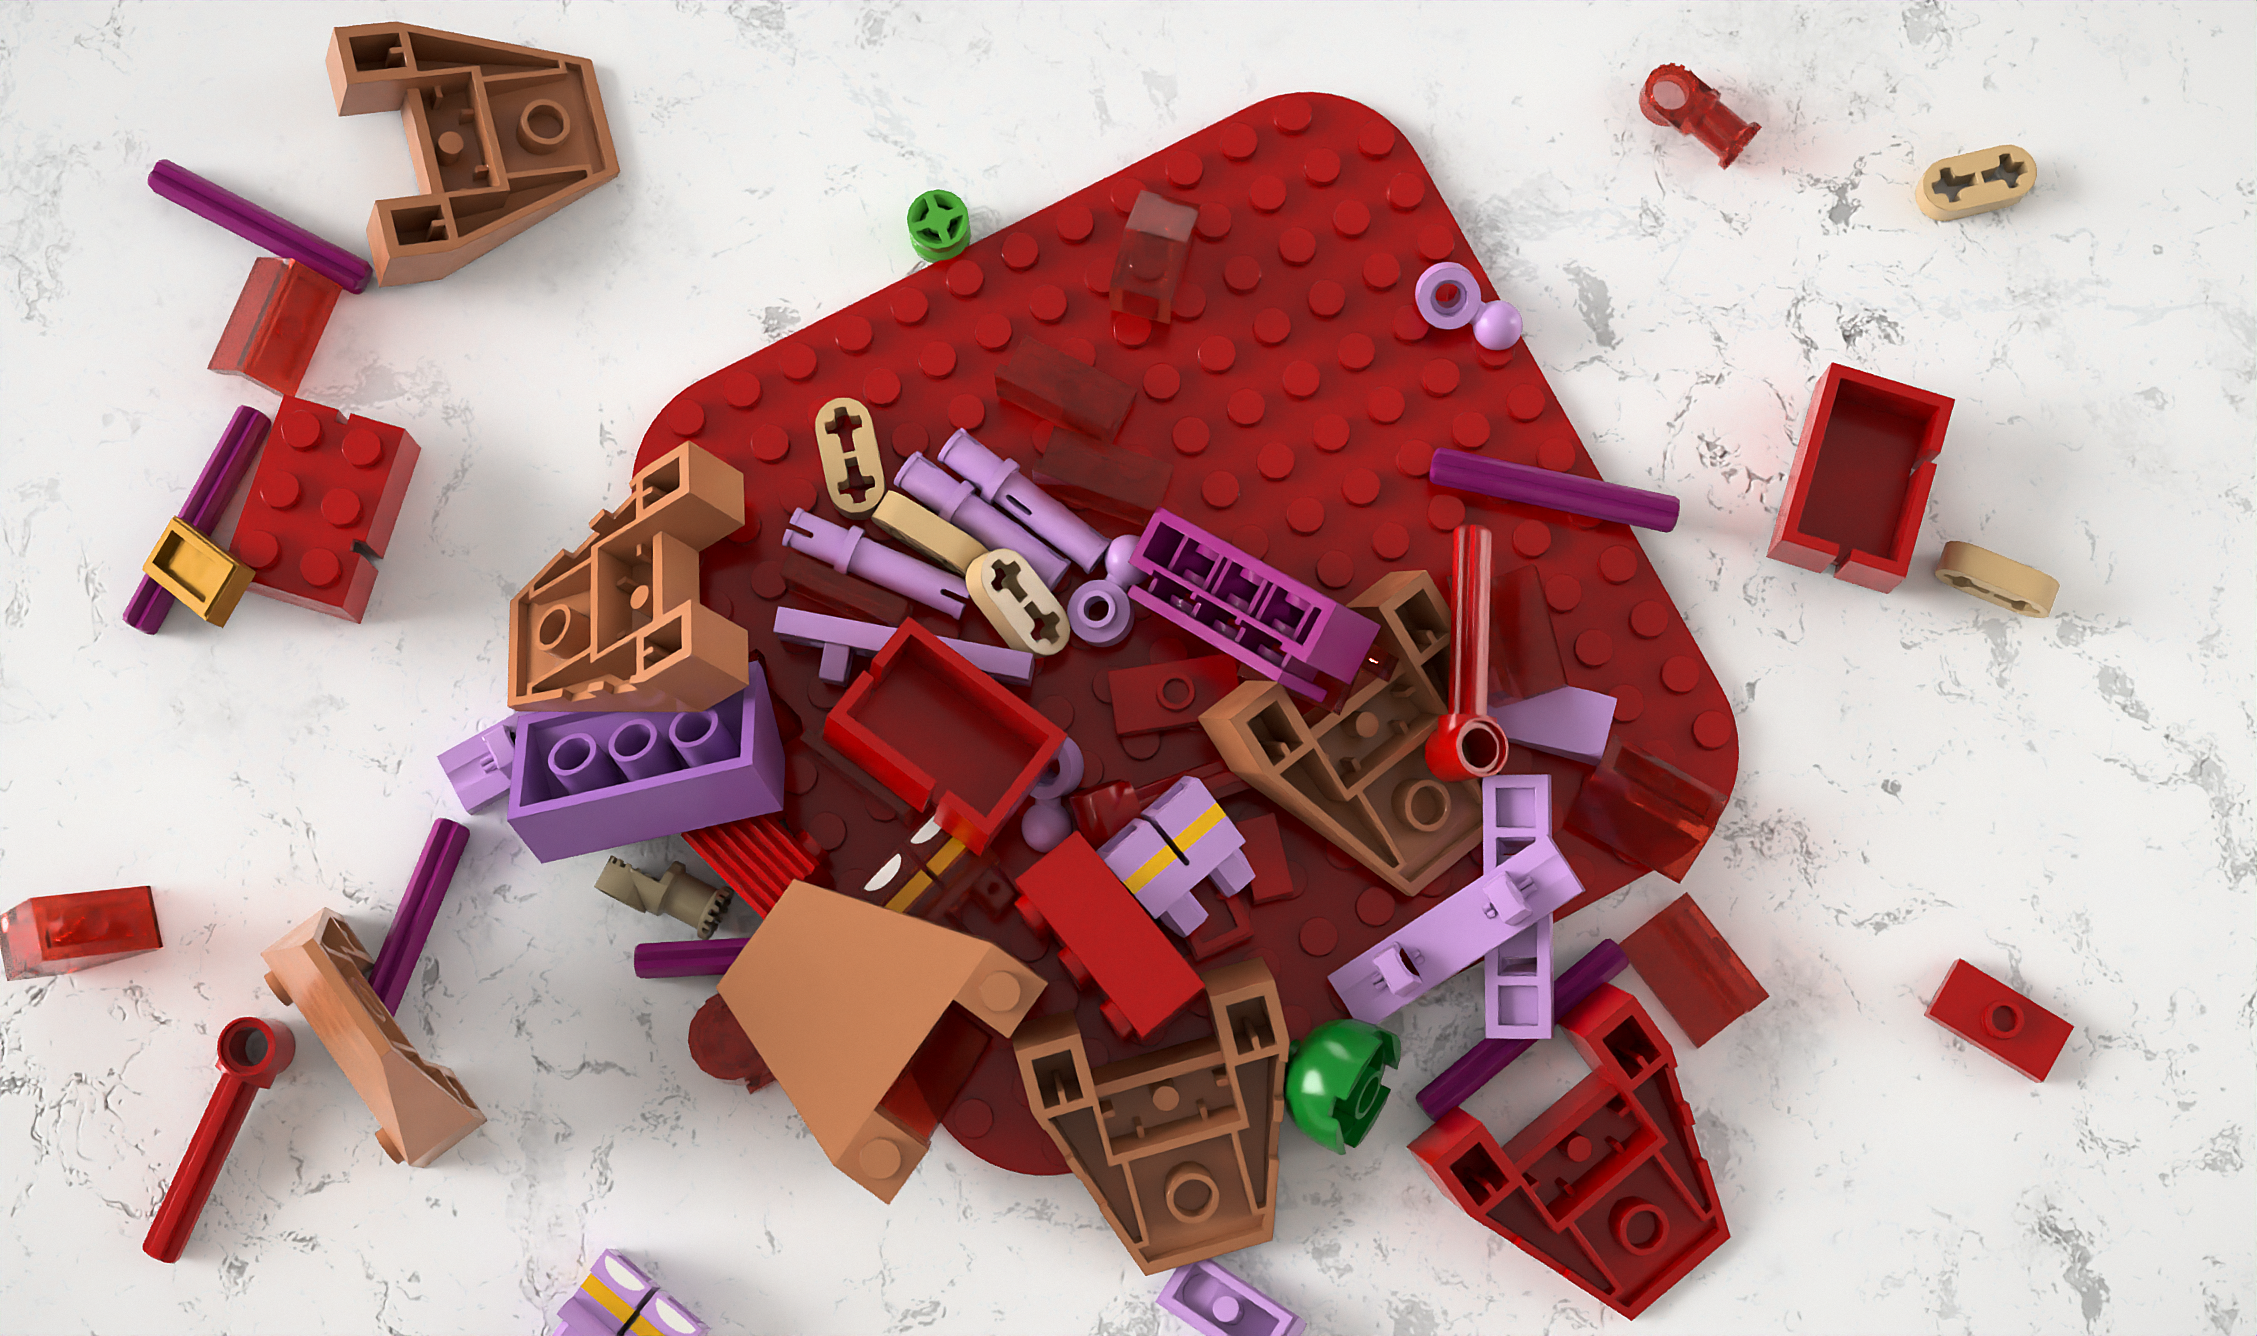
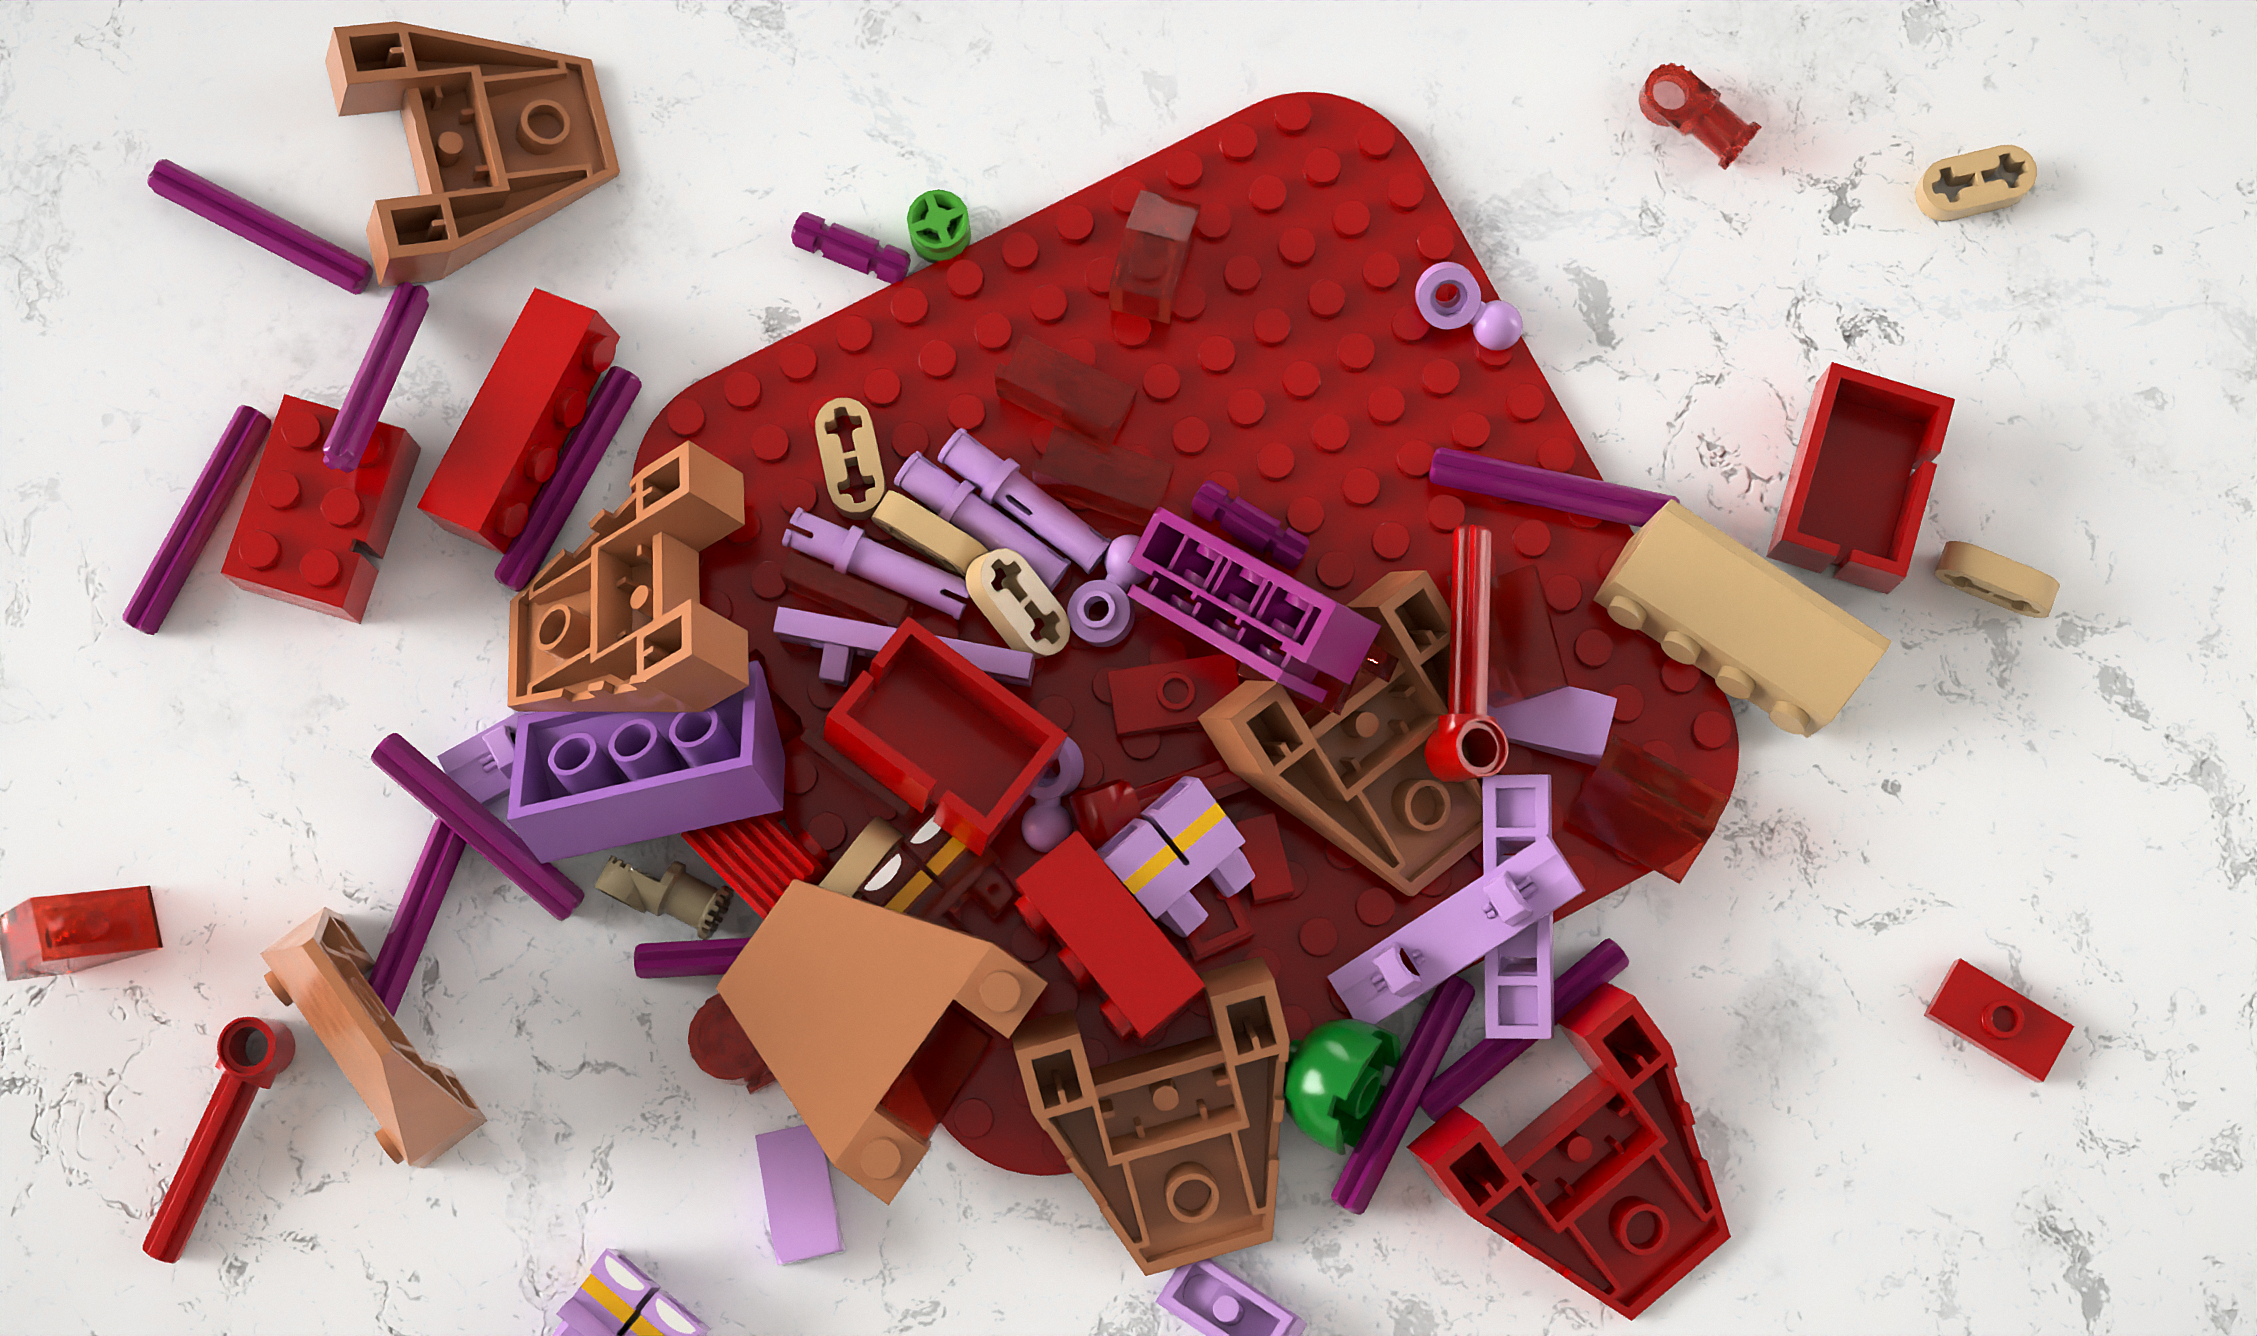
(198, 571): tile -> none
(276, 325): clear red panel -> none
(375, 377): none -> magenta axle
(477, 826): none -> magenta axle
(520, 421): none -> red brick
(569, 479): none -> magenta axle
(798, 1195): none -> lavender slope
(850, 248): none -> magenta axle
(863, 857): none -> tan beam
(1250, 525): none -> magenta axle
(1402, 1094): none -> magenta axle
(1692, 970): clear red panel -> none
(1740, 620): none -> tan slope

